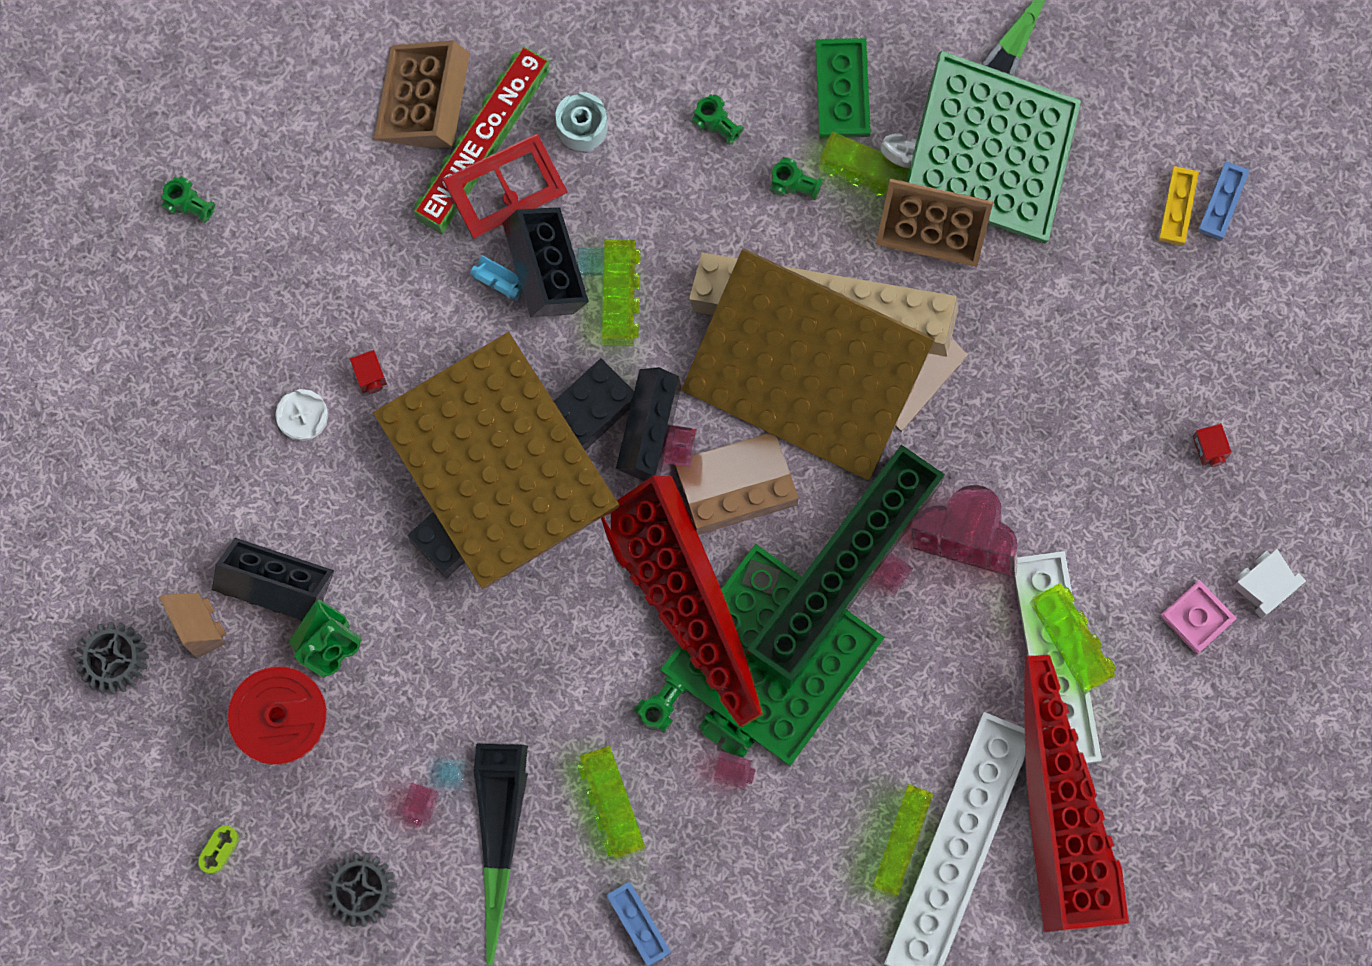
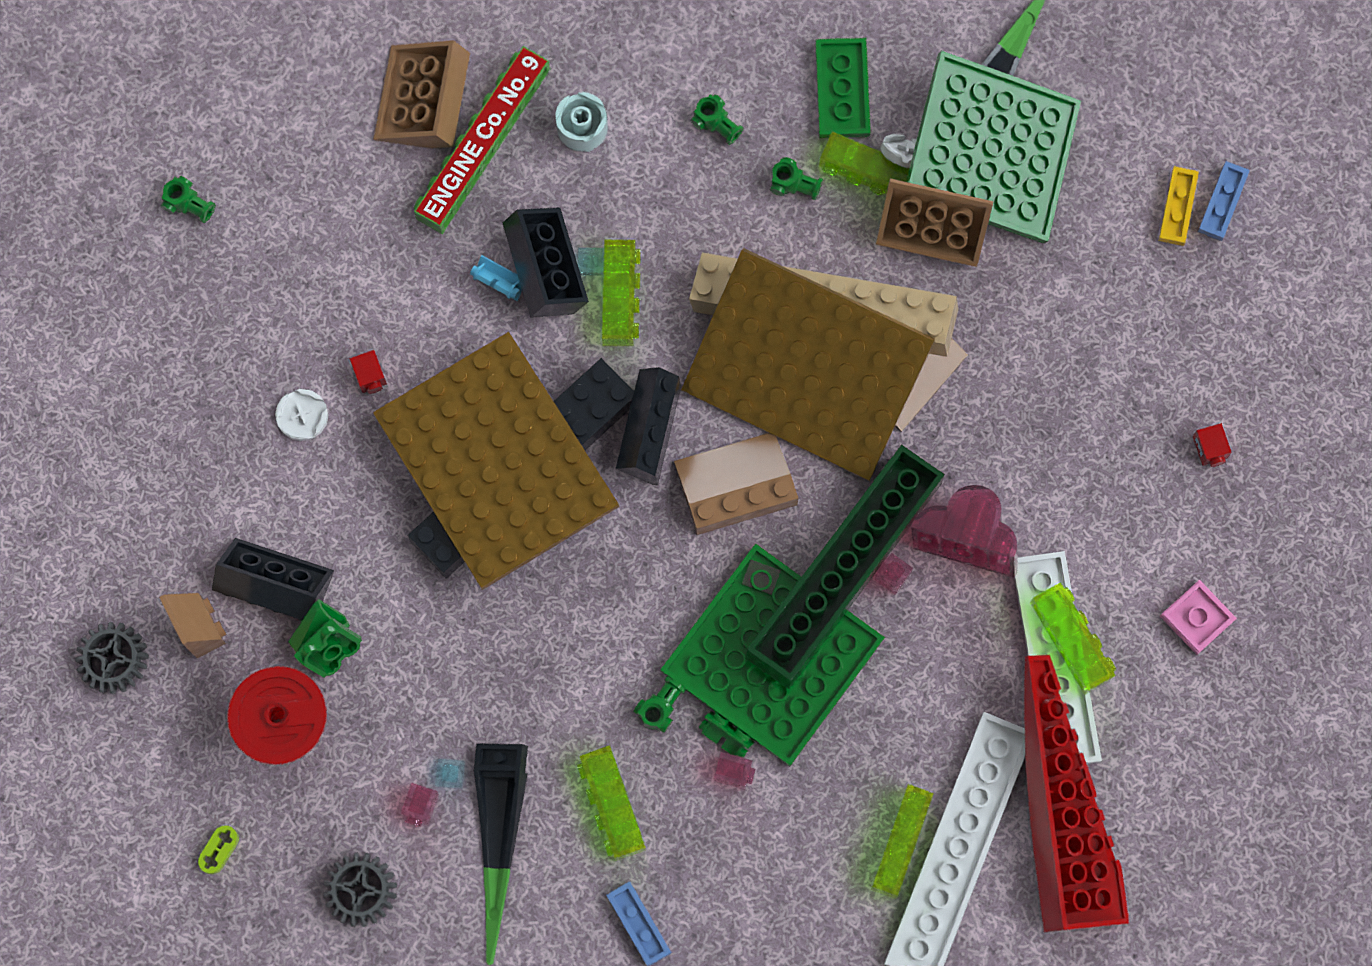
(510, 198): red door -> none
(668, 562): red wedge -> none
(680, 446): clear pink brick -> none
(1268, 582): white hips -> none

